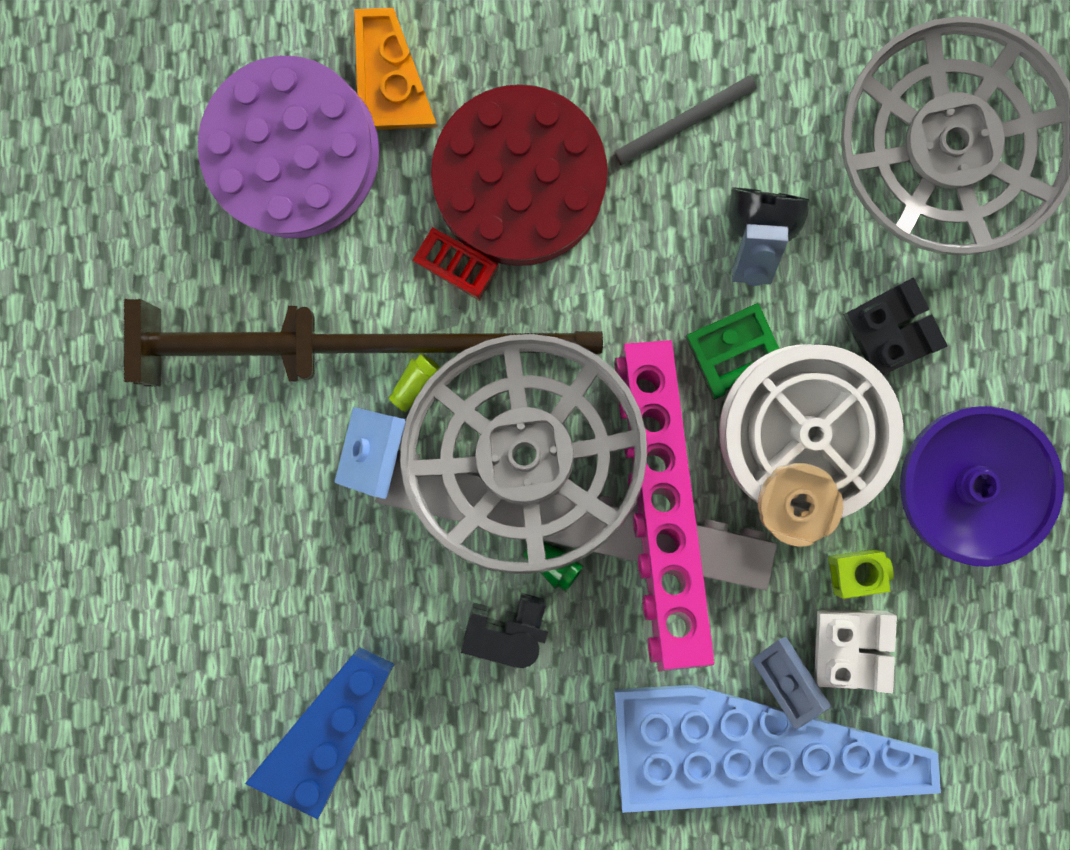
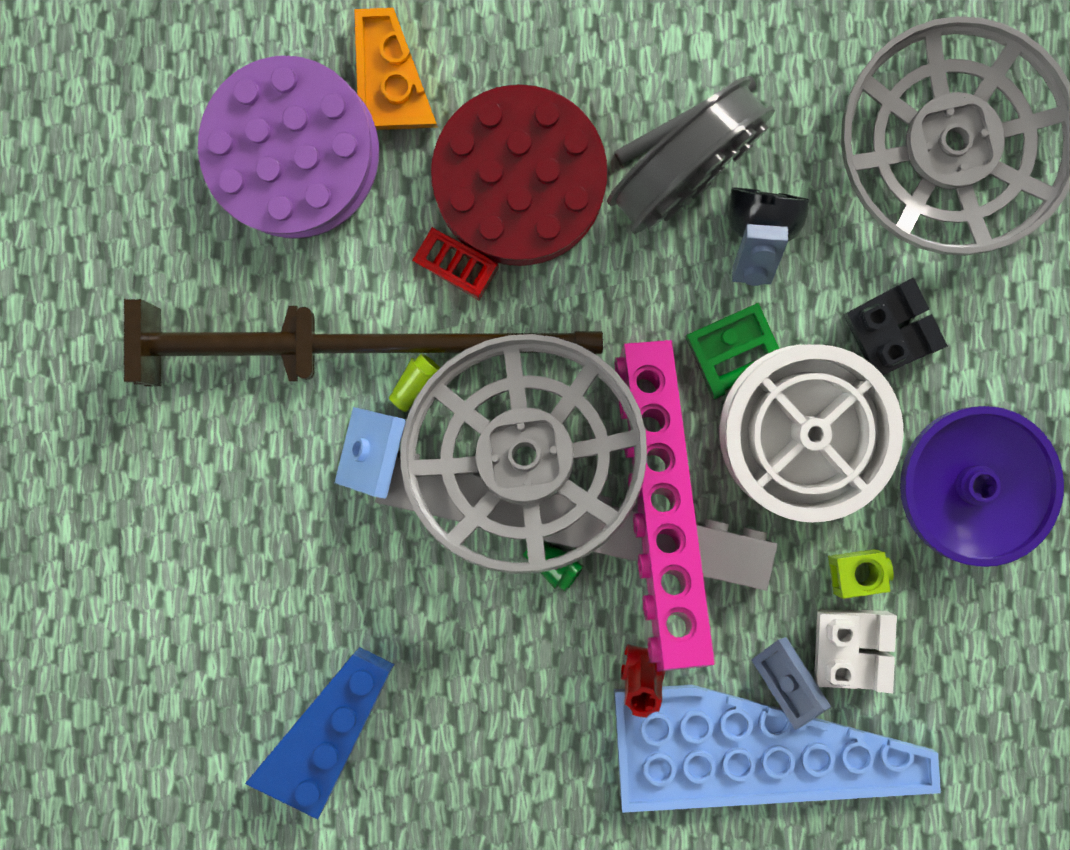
(510, 641): black hips -> none
(642, 682): none -> red piece
(691, 156): none -> dark grey wheel
(810, 524): tan plate -> none

